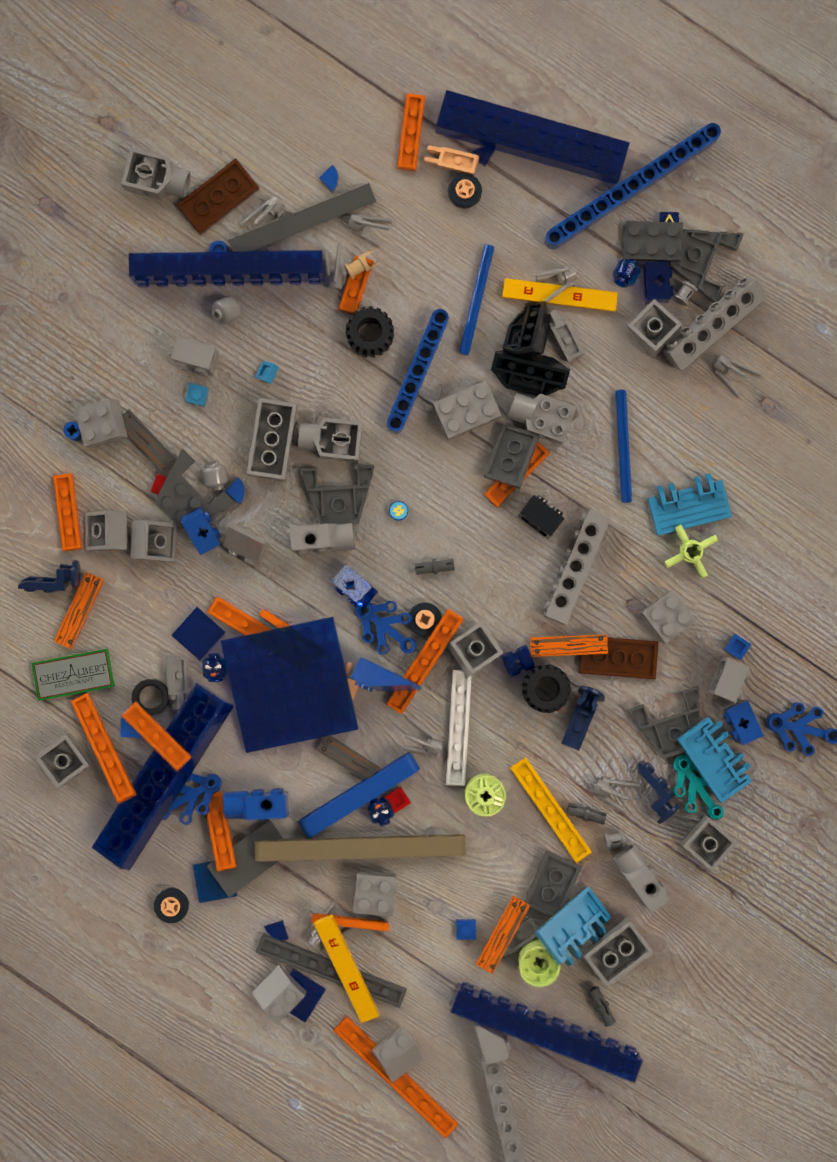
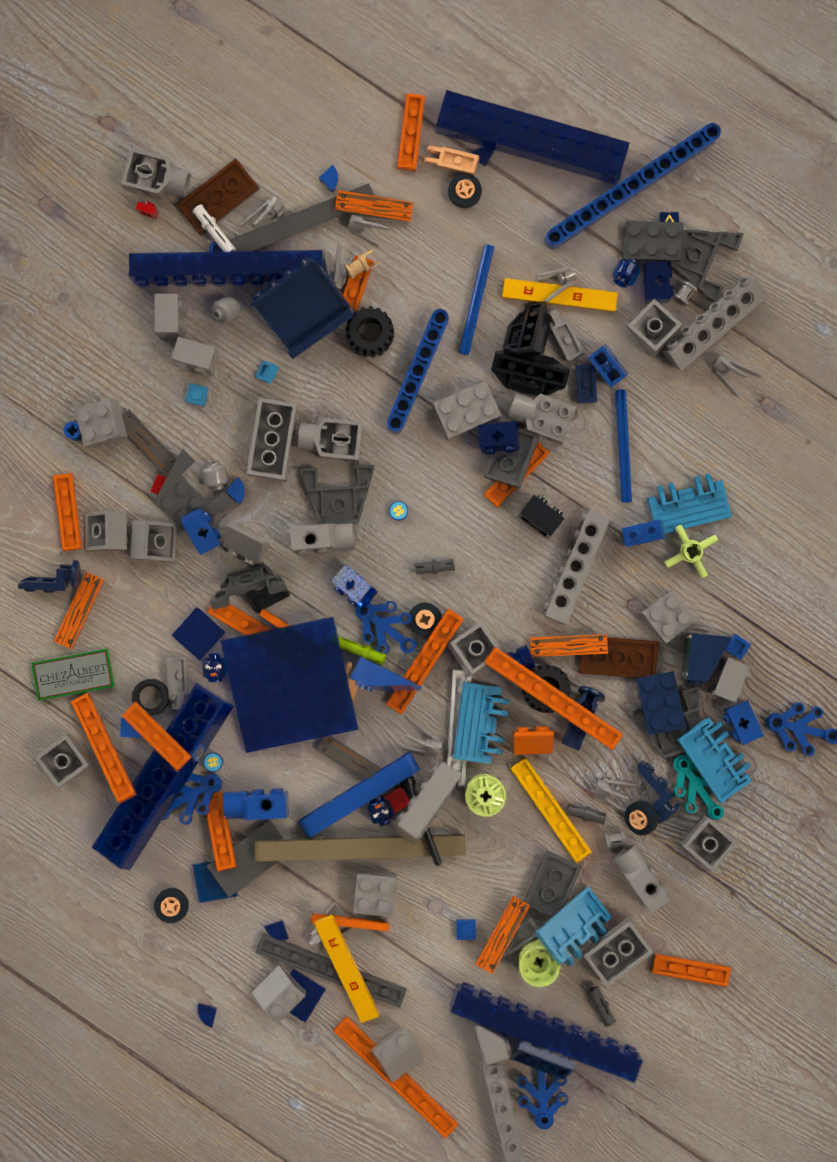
(147, 209): none -> red plate
(169, 316): none -> light grey brick
(207, 1014): none -> clear blue tile
(209, 224): none -> white pin
(213, 762): none -> tile
(245, 580): none -> dark grey wing
(262, 599): none -> black hinge
(302, 306): none -> dark blue panel
(362, 651): none -> lime pin
(373, 205): none -> orange tile
(409, 786): none -> black piece
(427, 805): none -> light grey brick
(475, 723): none -> dark azure hinge
(490, 434): none -> clear blue brick
(532, 741): none -> orange slope
(542, 1060): none -> dark blue plate
(542, 1095): none -> blue plant
(553, 698): none -> orange tile
(586, 384): none -> dark blue plate
(608, 365): none -> blue brick
(638, 824): none -> black wheel
(643, 533): none -> blue brick
(660, 703): none -> dark blue plate
(690, 970): none -> orange tile
(701, 656): none -> dark blue slope

